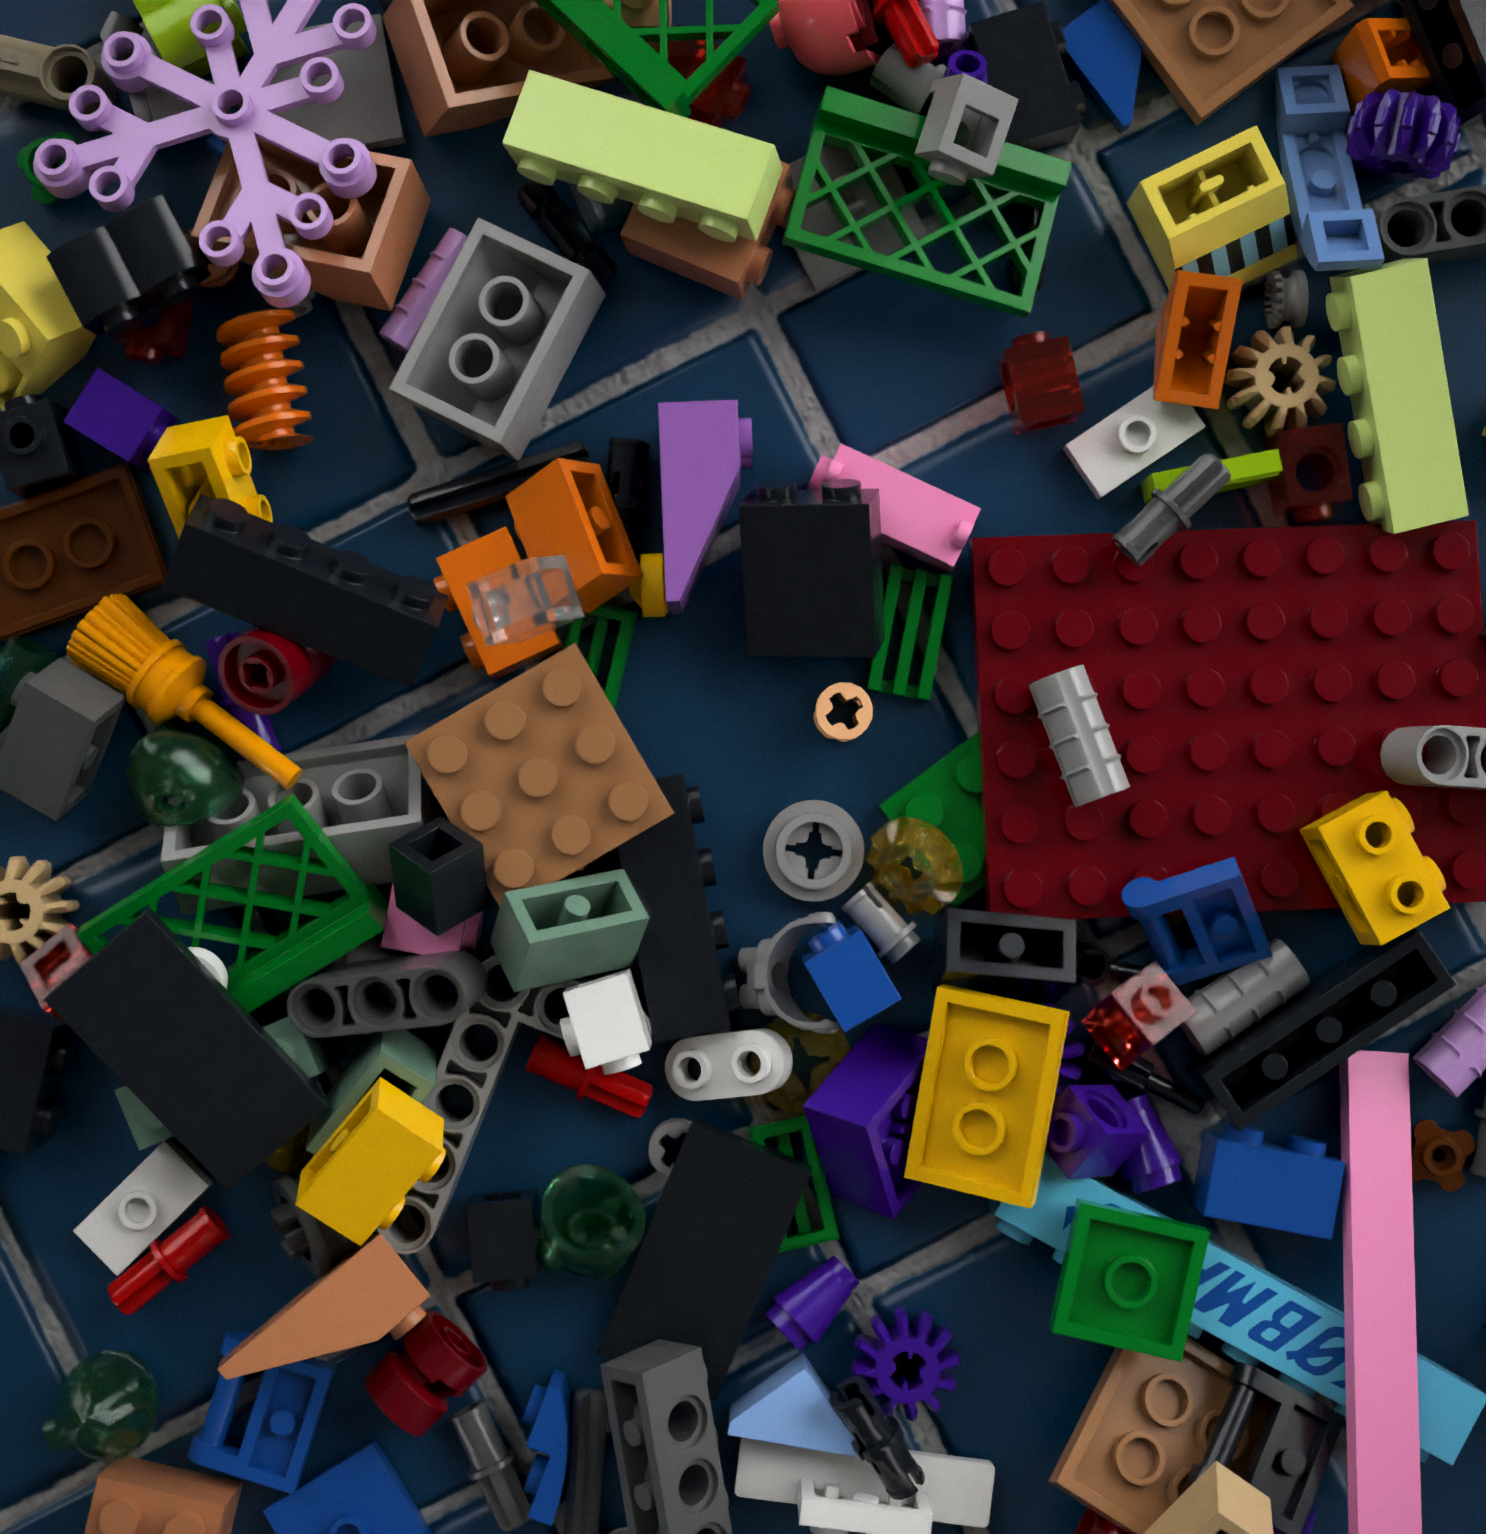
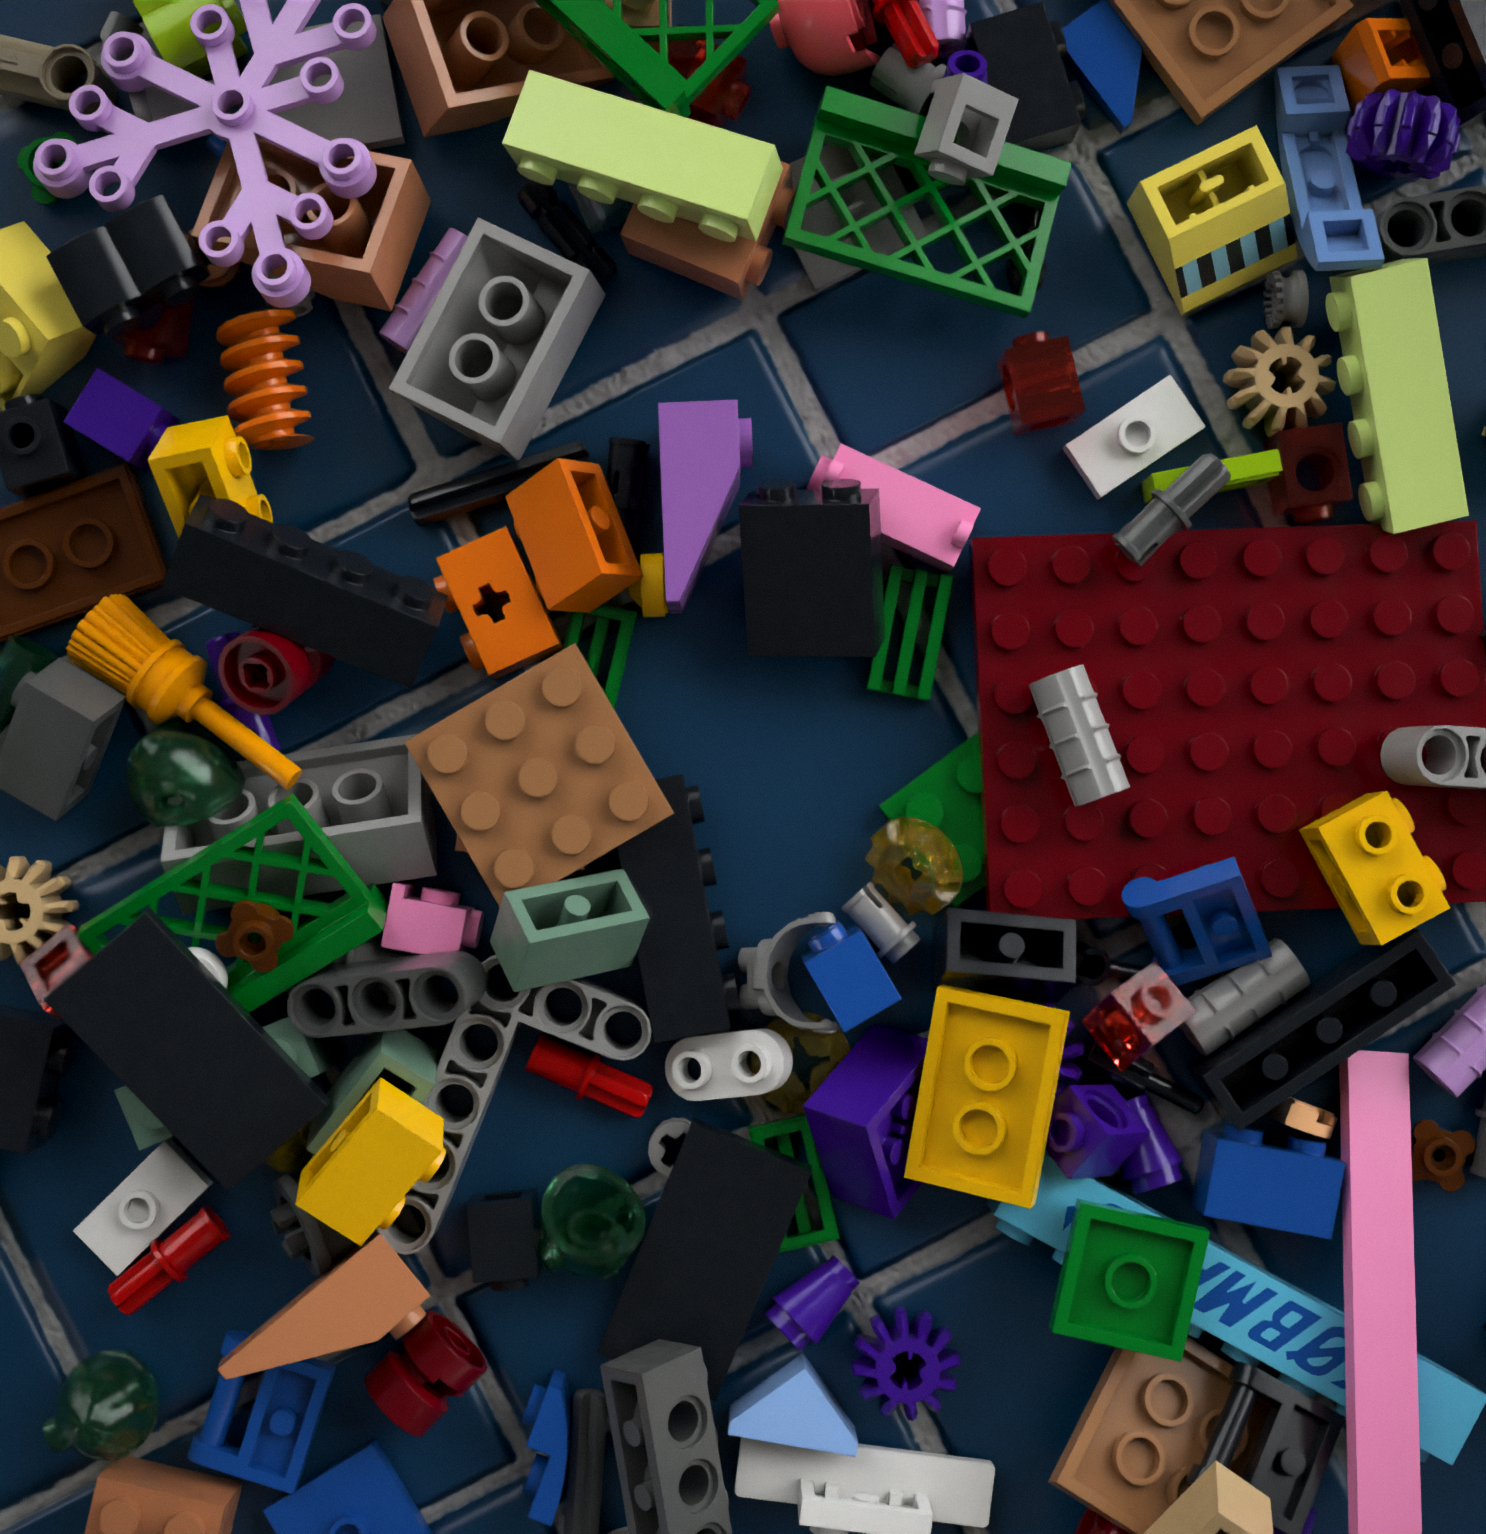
(260, 919): none -> reddish brown plate
(439, 875): black brick -> none
(491, 1465): dark grey axle -> none
(524, 600): clear brick -> none
(606, 1023): white brick -> none
(833, 873): light grey gear -> none
(845, 693): light nougat bush -> none
(877, 1437): black pin -> none
(1195, 338): orange slope -> none
(1305, 1117): none -> light nougat tile

